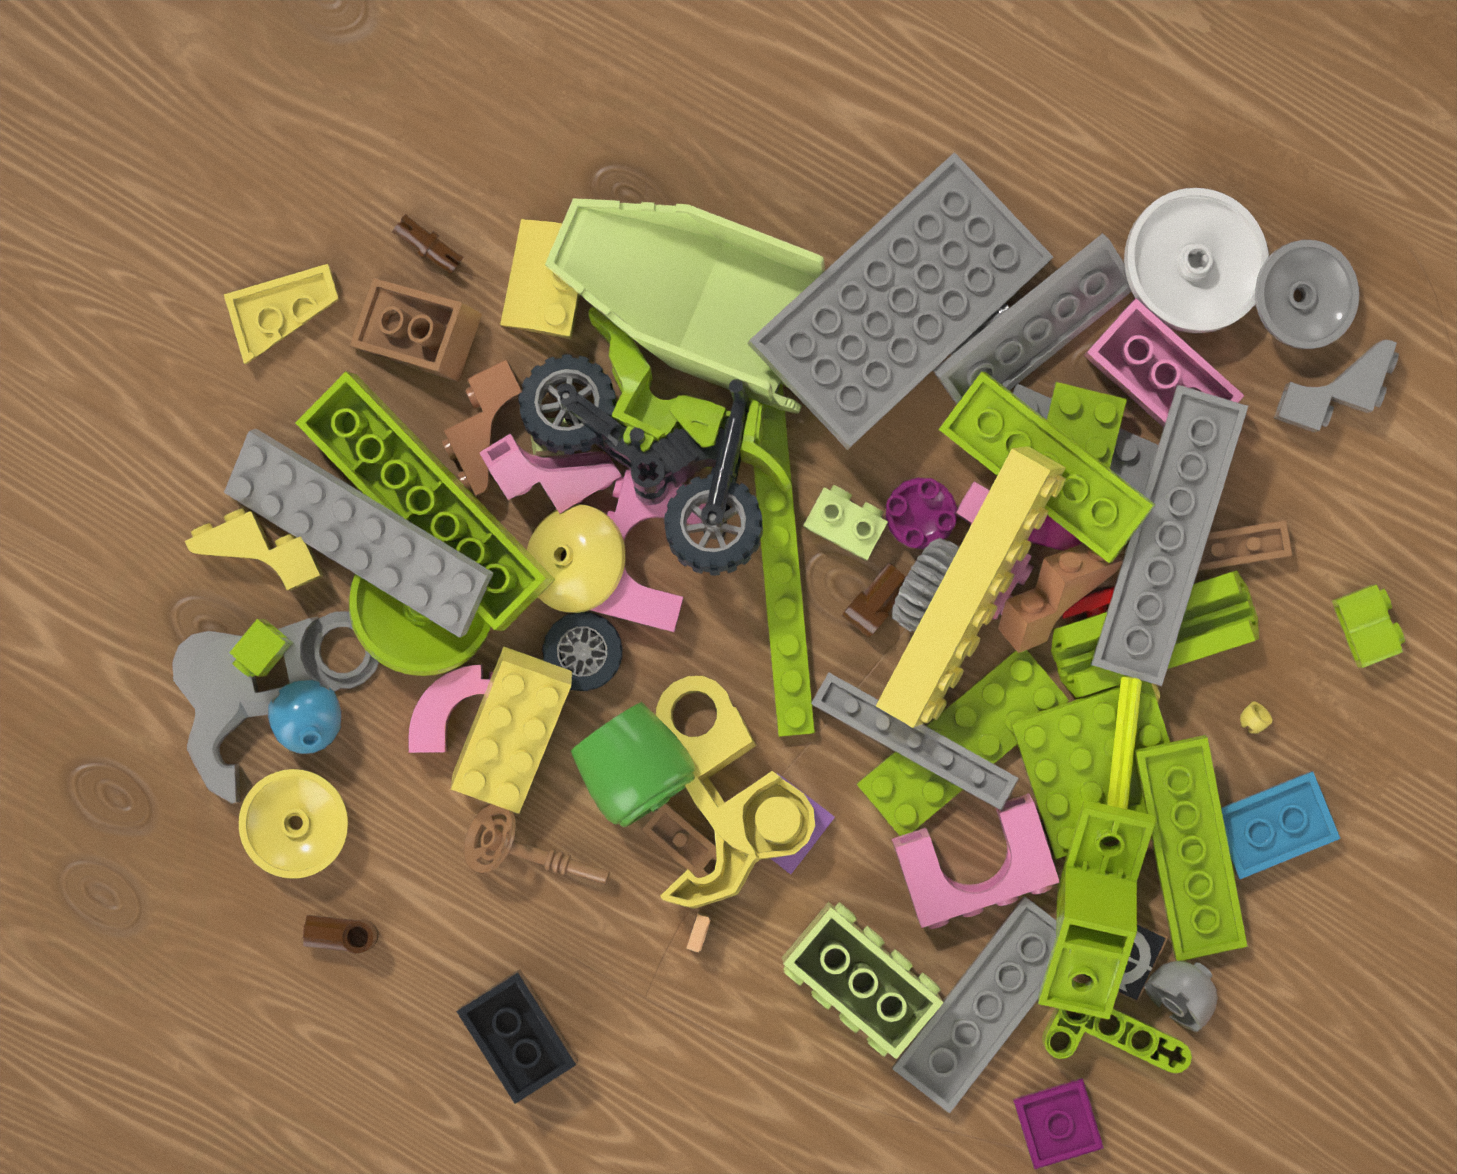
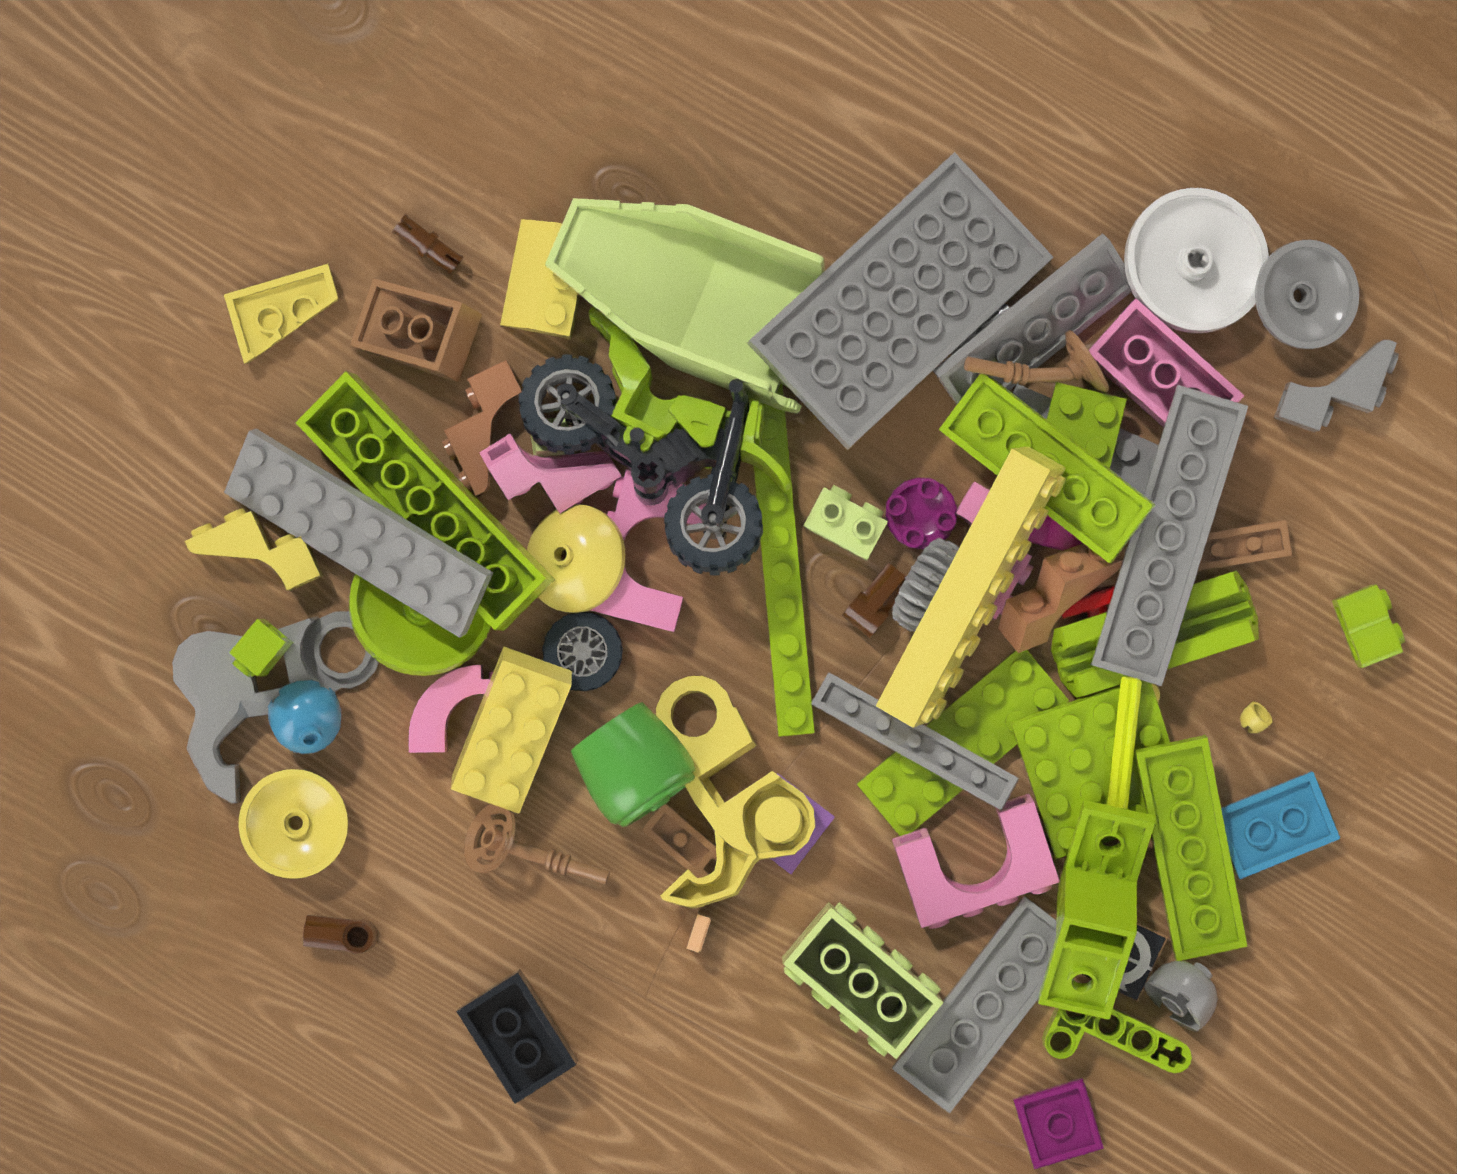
(1080, 366): none -> medium nougat dish

